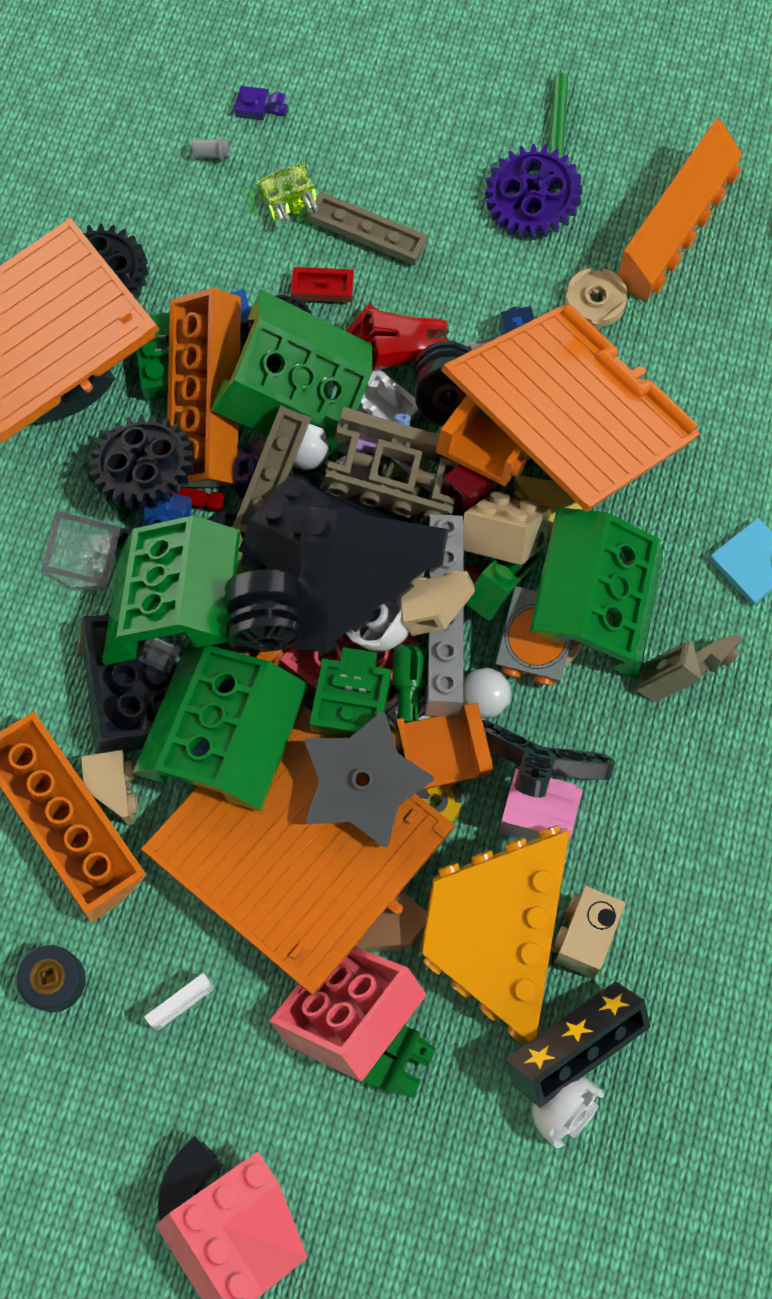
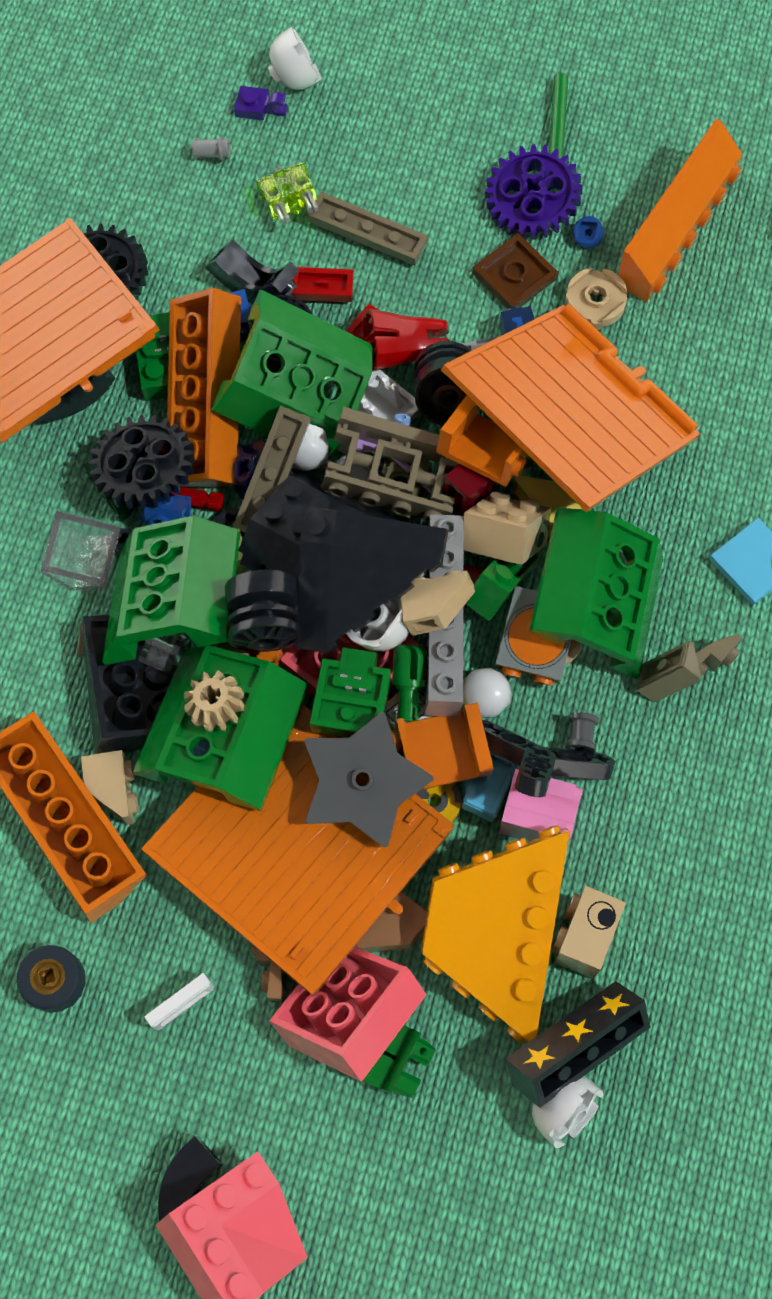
(201, 698): none -> tan gear
(240, 271): none -> black arch
(272, 980): none -> medium nougat slope
(292, 61): none -> white cylinder
(486, 794): none -> medium azure tile
(515, 272): none -> reddish brown tile
(582, 732): none -> dark grey bush
(588, 232): none -> blue tile

